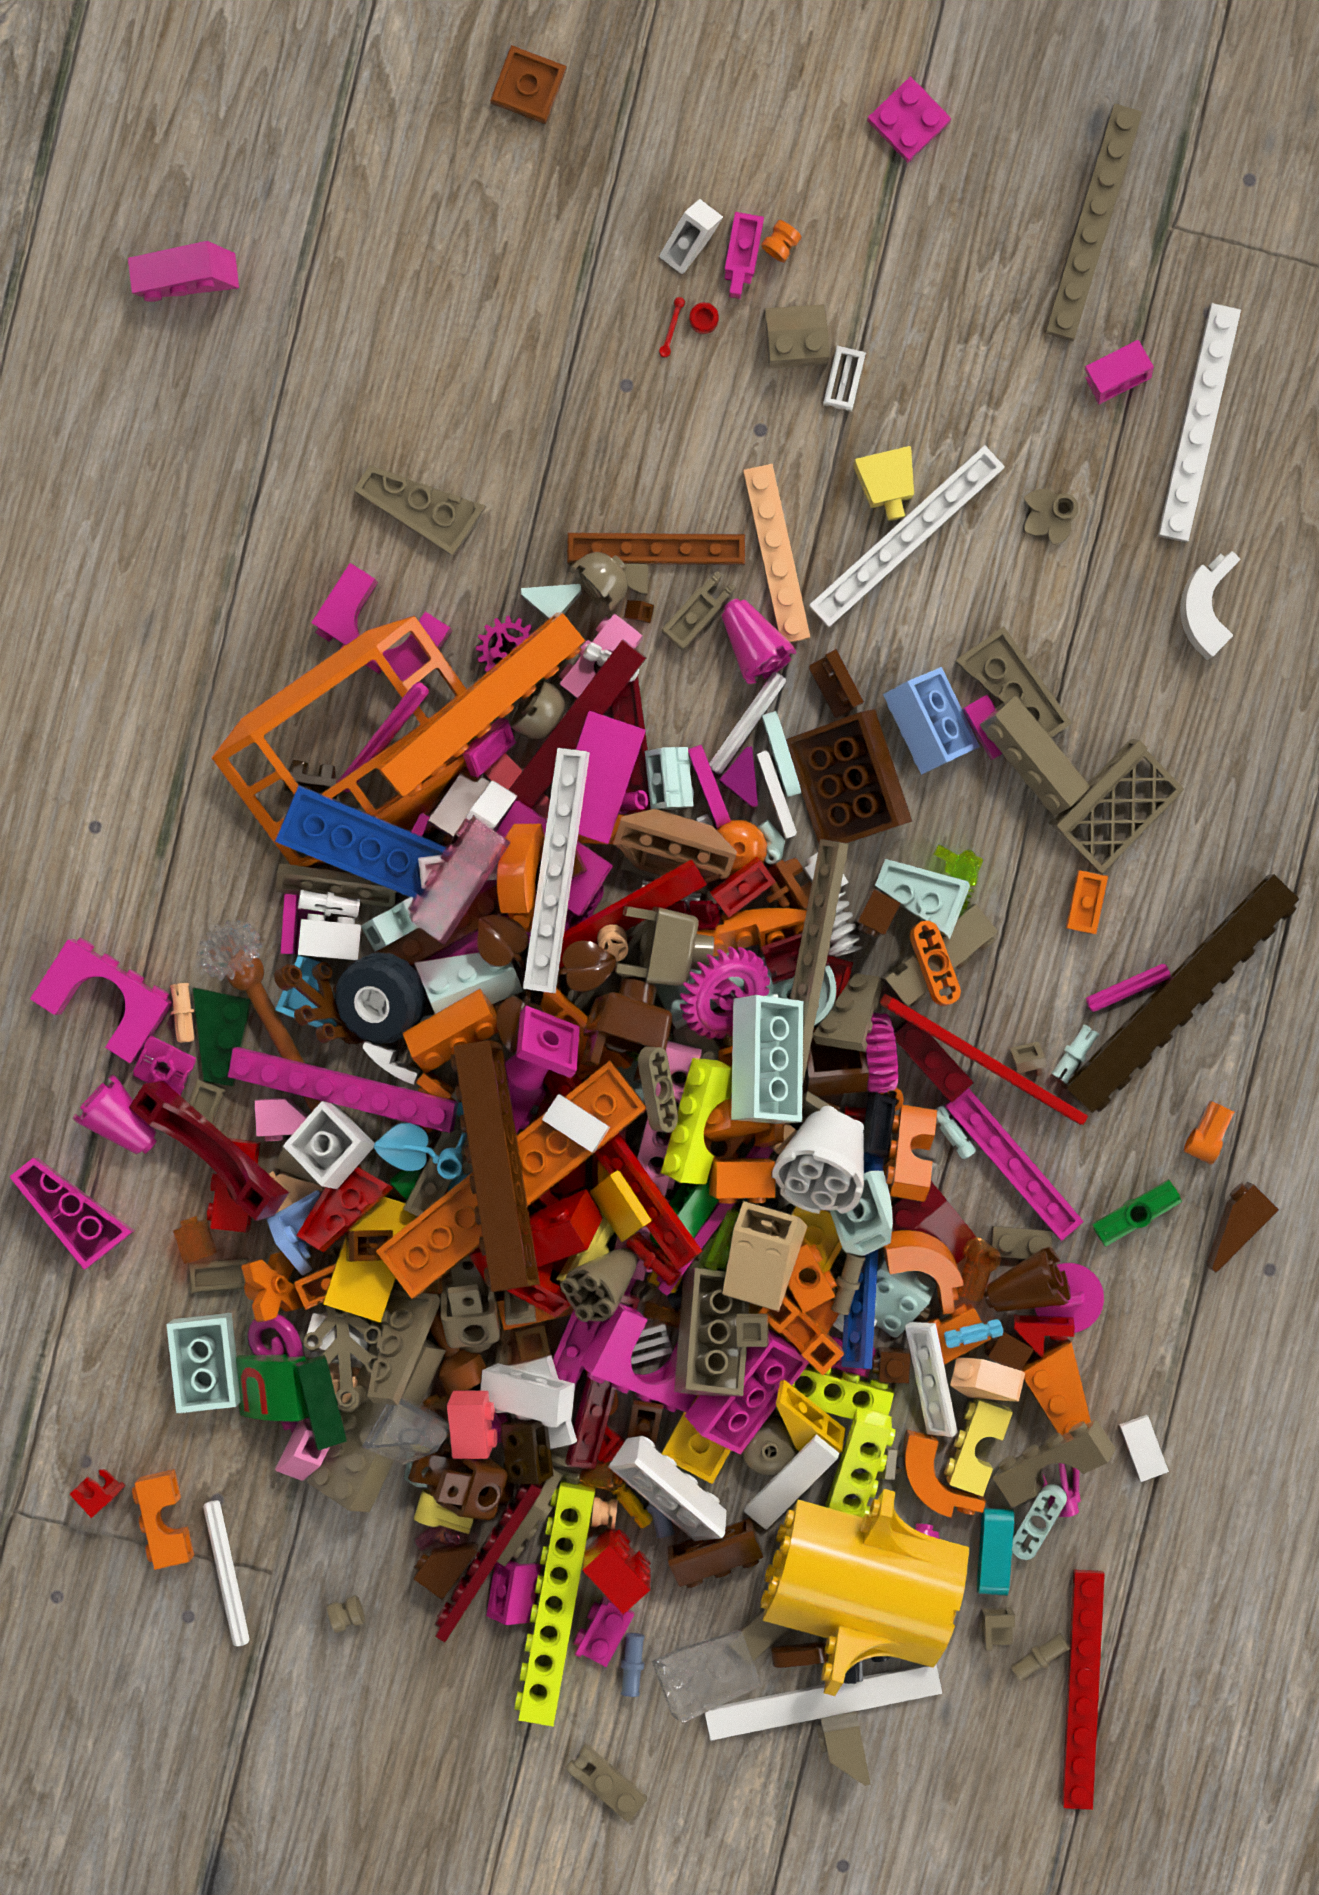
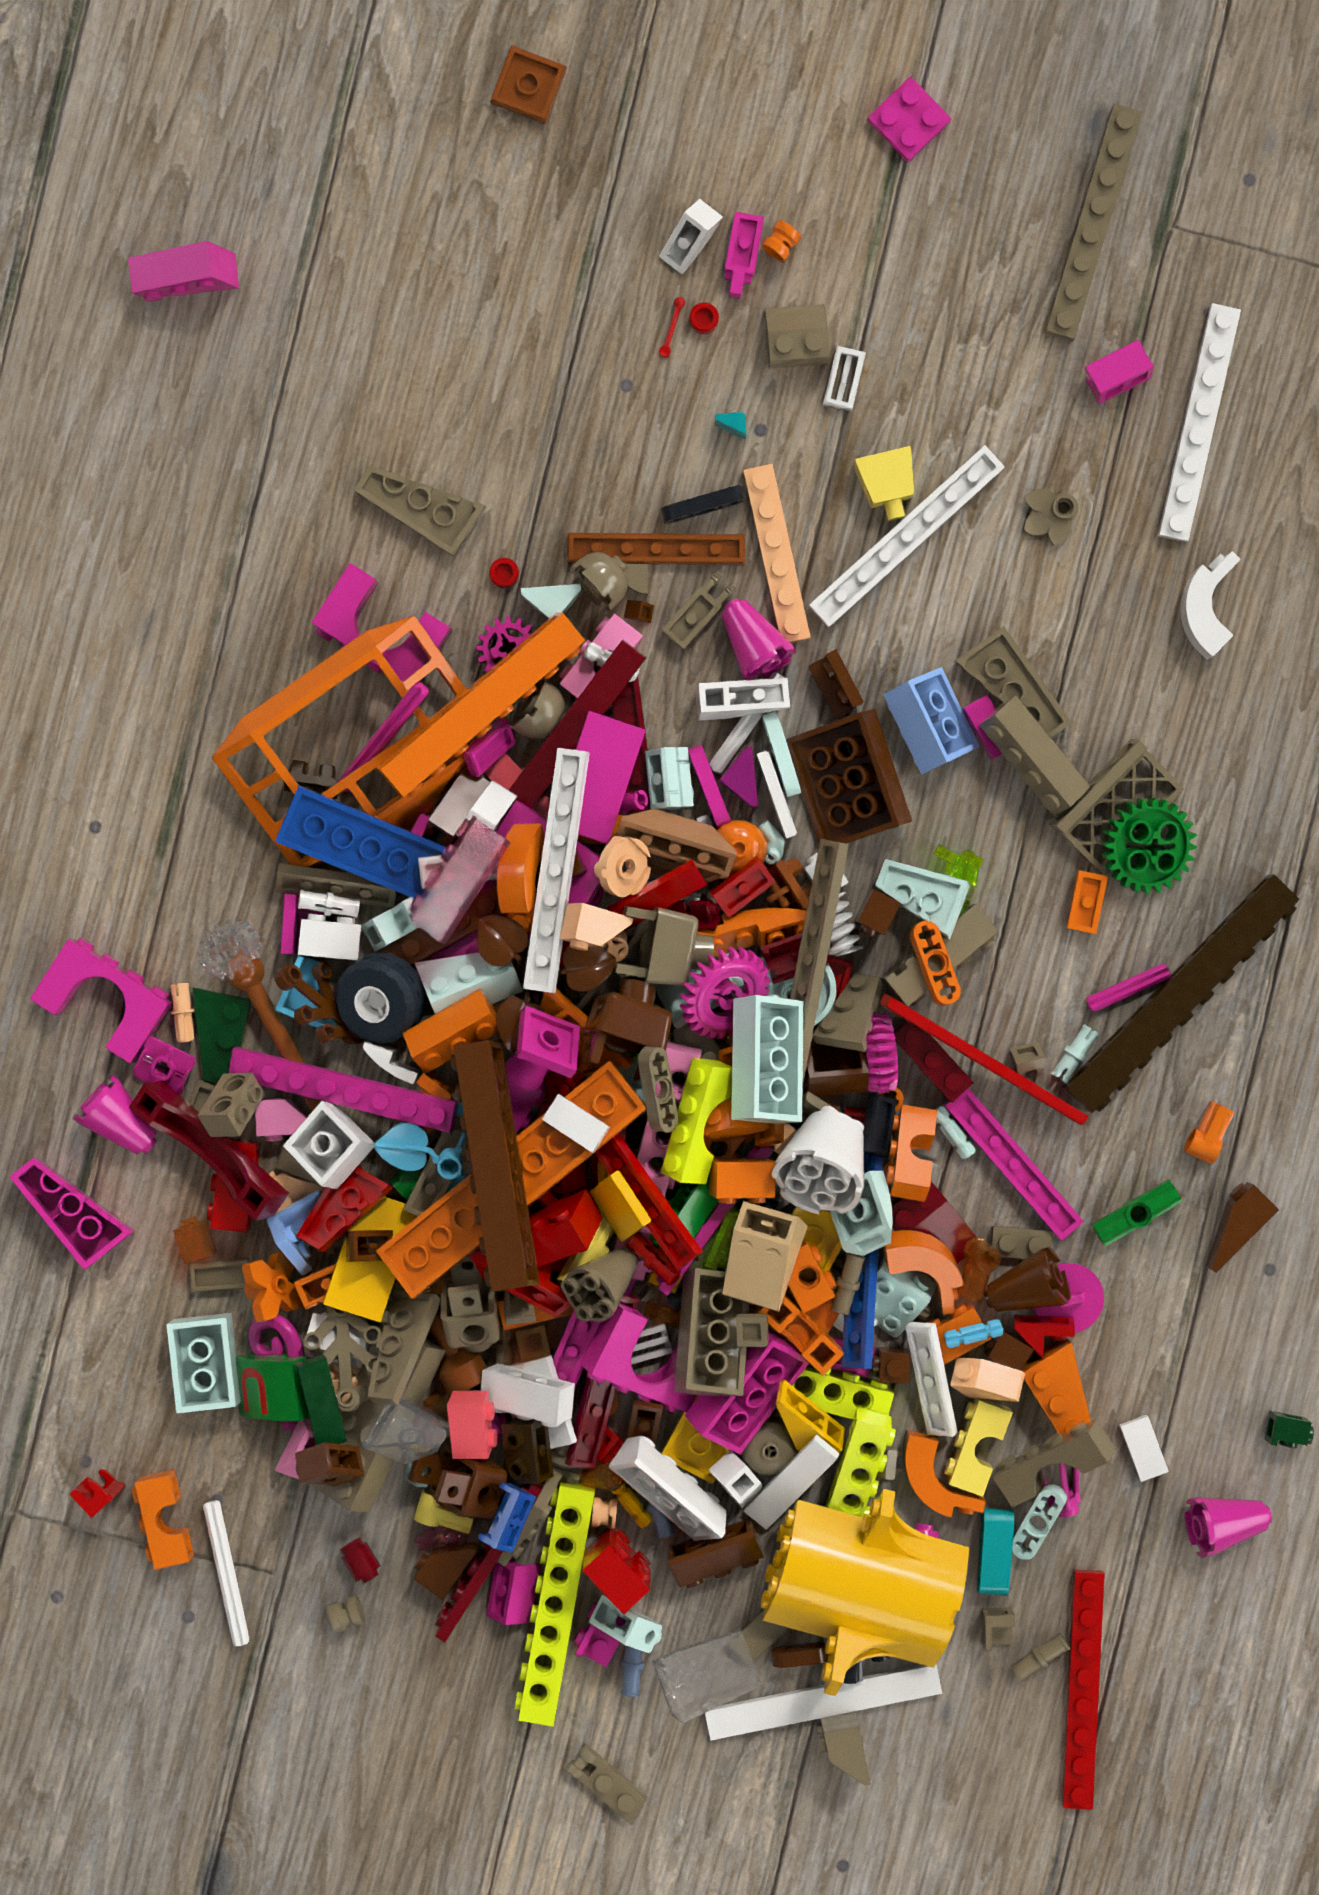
(231, 1104): none -> dark tan brick
(329, 1464): none -> reddish brown brick
(360, 1560): none -> dark red brick
(504, 573): none -> red tile
(509, 1518): none -> blue hinge
(590, 925): none -> light nougat slope
(610, 865): none -> light nougat plate
(637, 1632): none -> light aqua torso
(703, 504): none -> black beam
(733, 423): none -> teal slope
(736, 1478): none -> white slope
(741, 698): none -> white slope
(1146, 872): none -> green gear
(1222, 1523): none -> dark pink cone
(1288, 1429): none -> dark green brick

